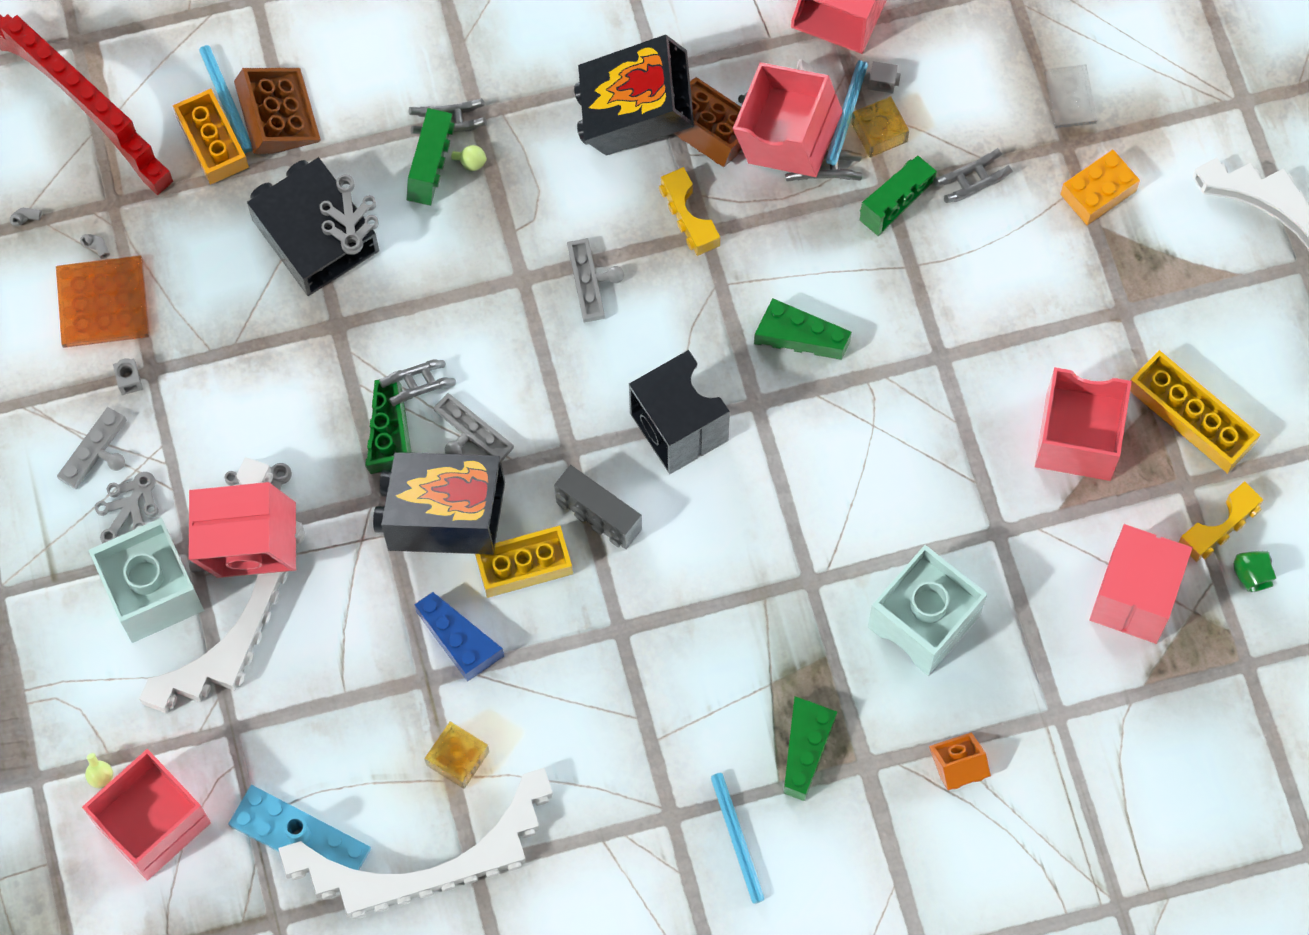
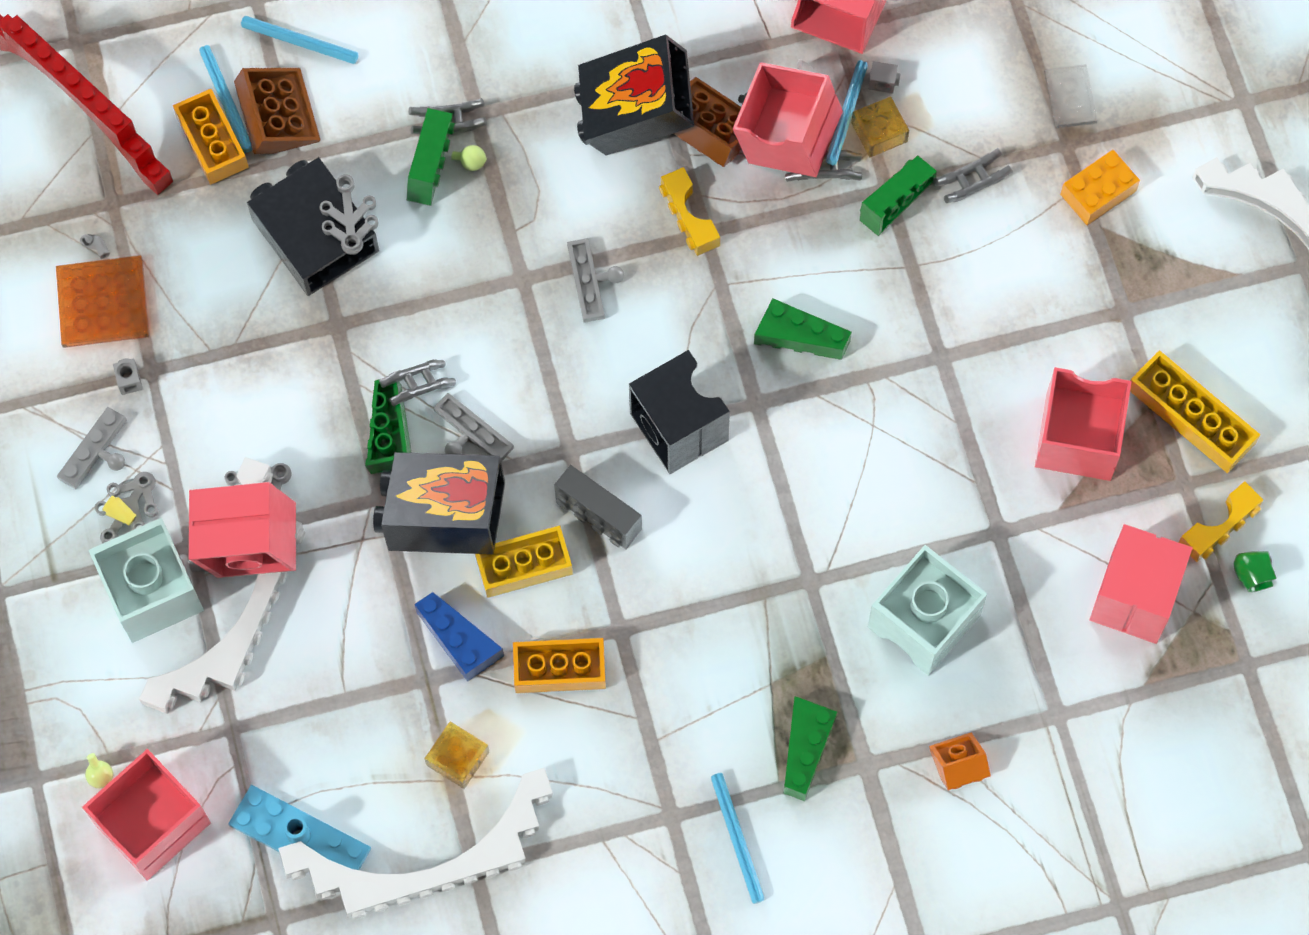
(23, 215): light grey arm -> none
(119, 510): none -> light yellow cone
(299, 39): none -> medium azure axle
(559, 665): none -> light orange brick

